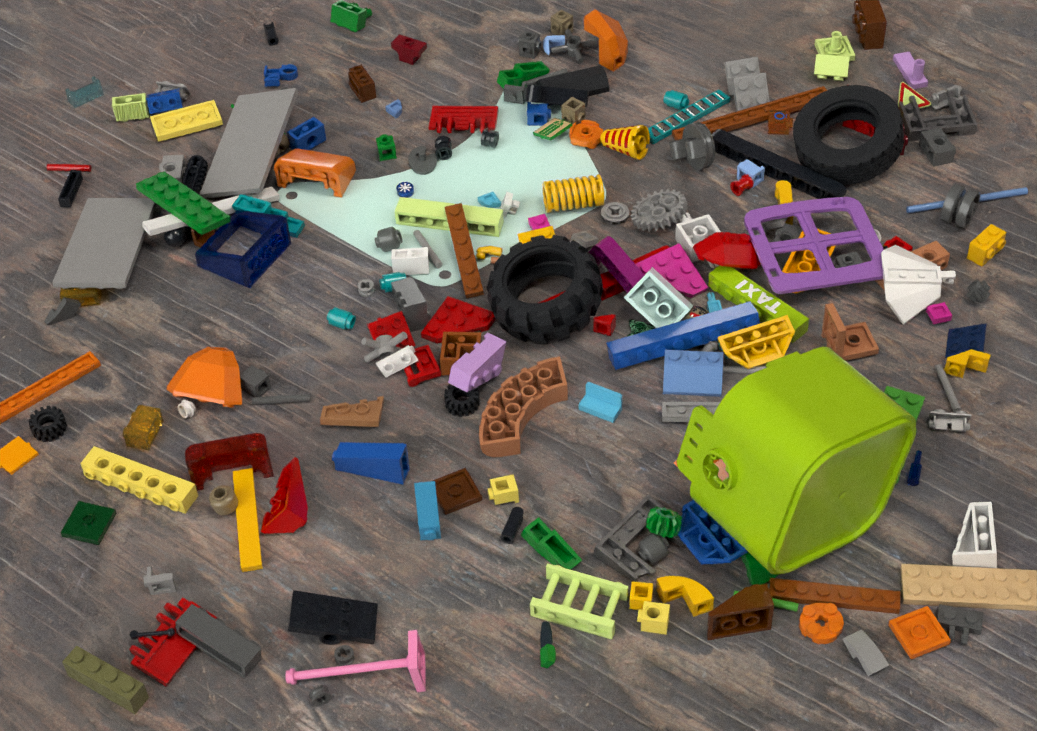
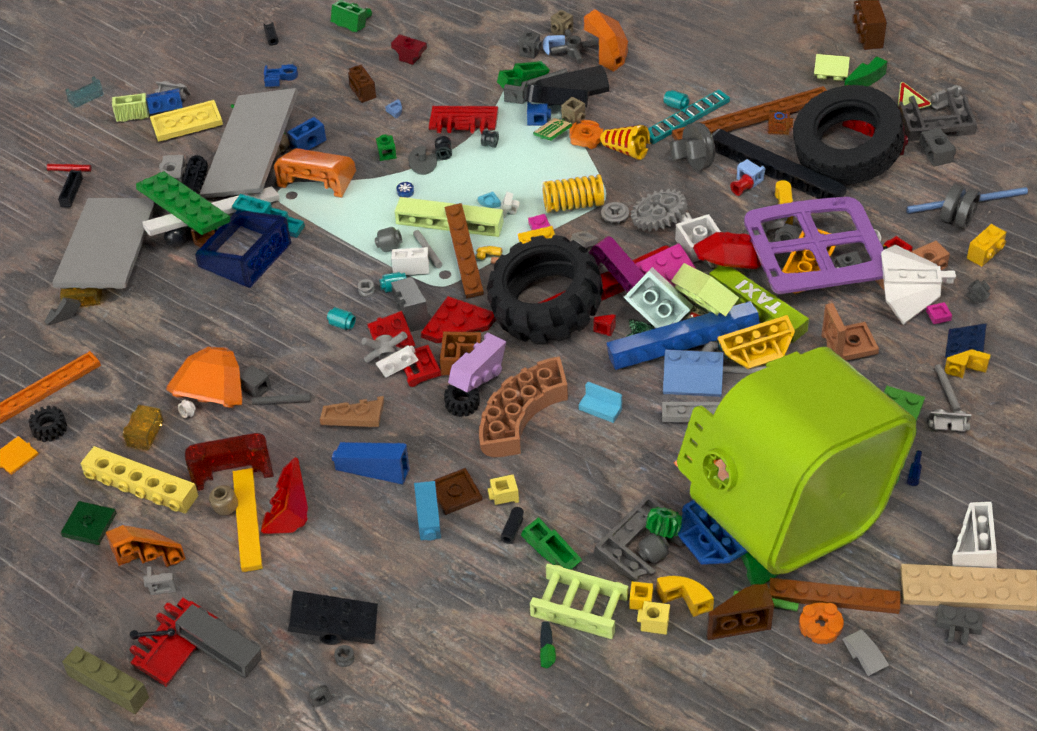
(132, 542): none -> orange brick
(414, 661): bright pink tile -> none
(704, 290): none -> yellowish green brick
(746, 83): light grey bracket -> none
(835, 45): yellowish green plate -> none
(867, 74): none -> green slope
(911, 69): lavender piece -> none
(919, 632): orange plate -> none

